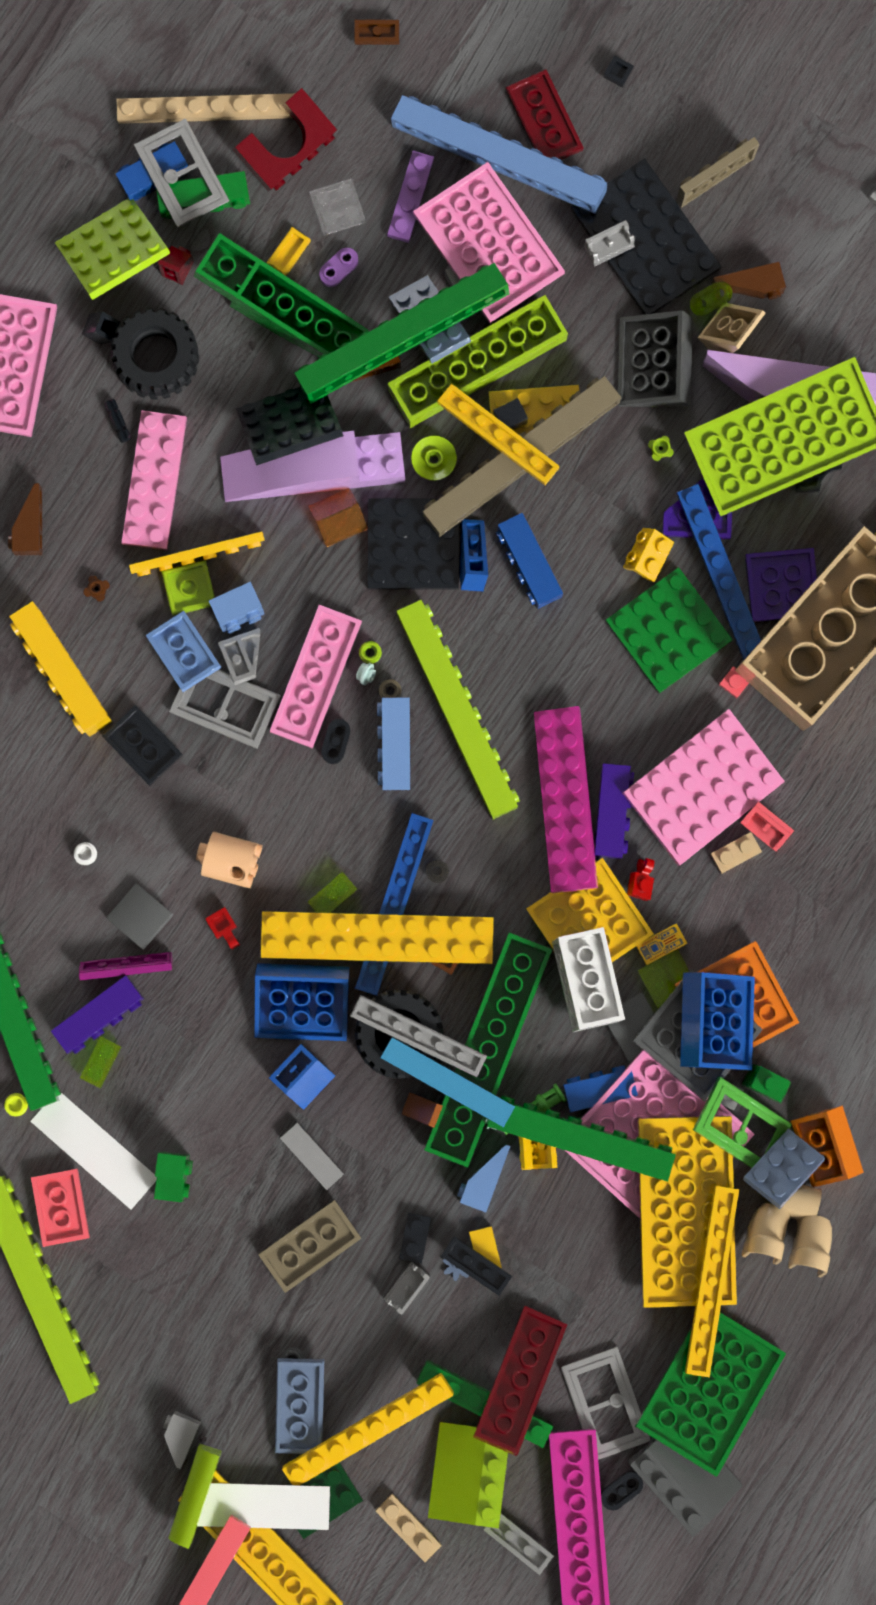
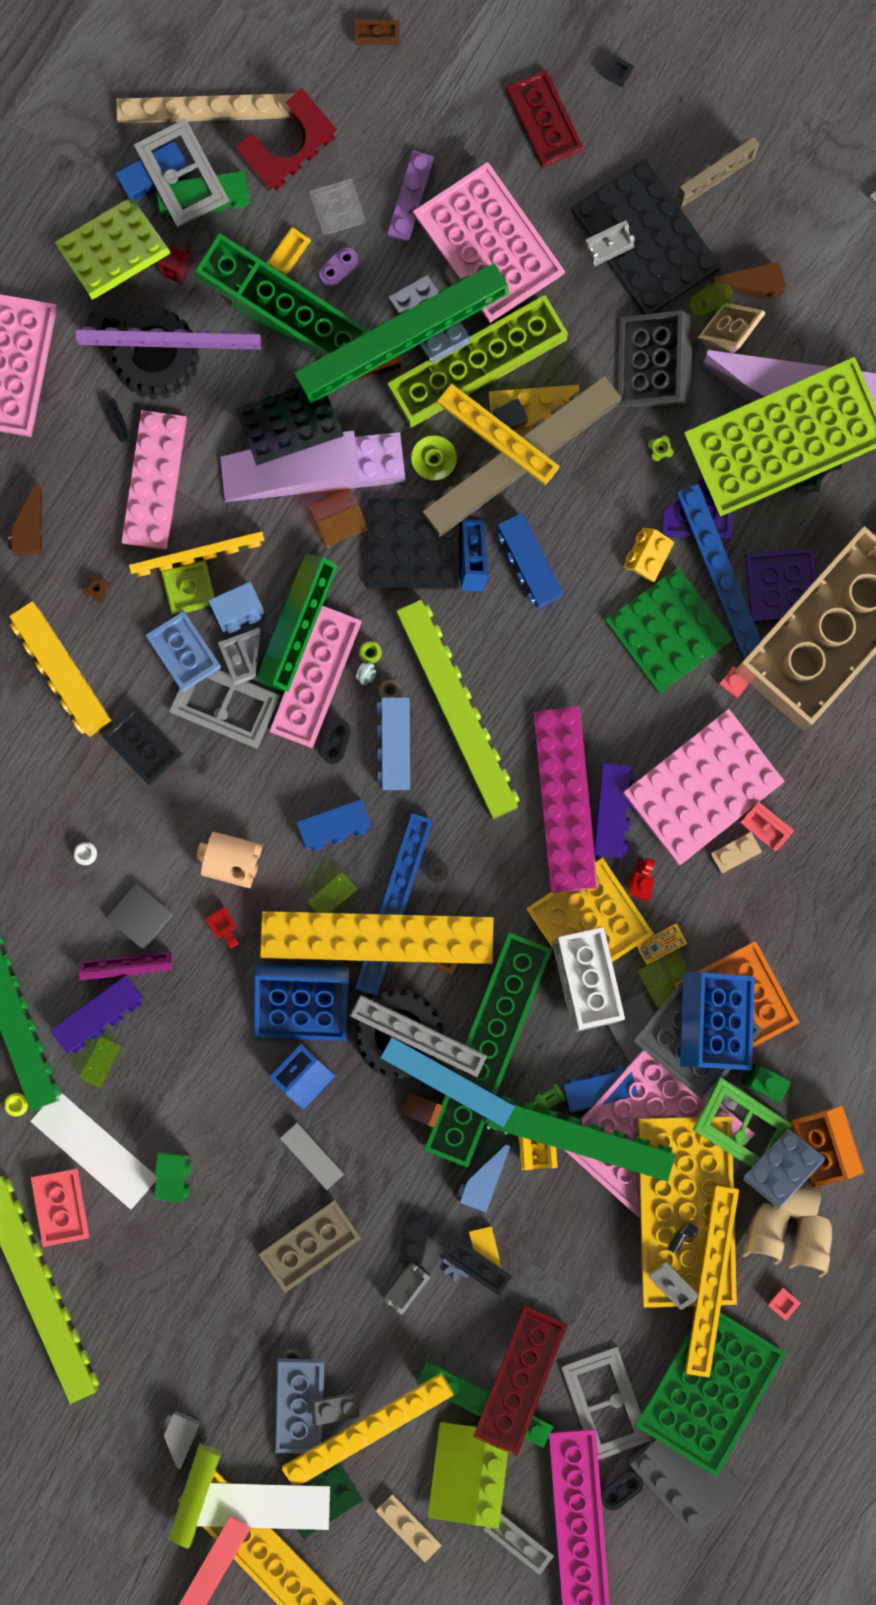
(159, 338): none -> medium lavender plate
(296, 622): none -> green brick
(334, 825): none -> blue brick
(335, 1408): none -> dark grey plate
(503, 155): medium blue brick -> none
(673, 1285): none -> light grey plate
(679, 1237): none -> black arm
(783, 1303): none -> coral plate

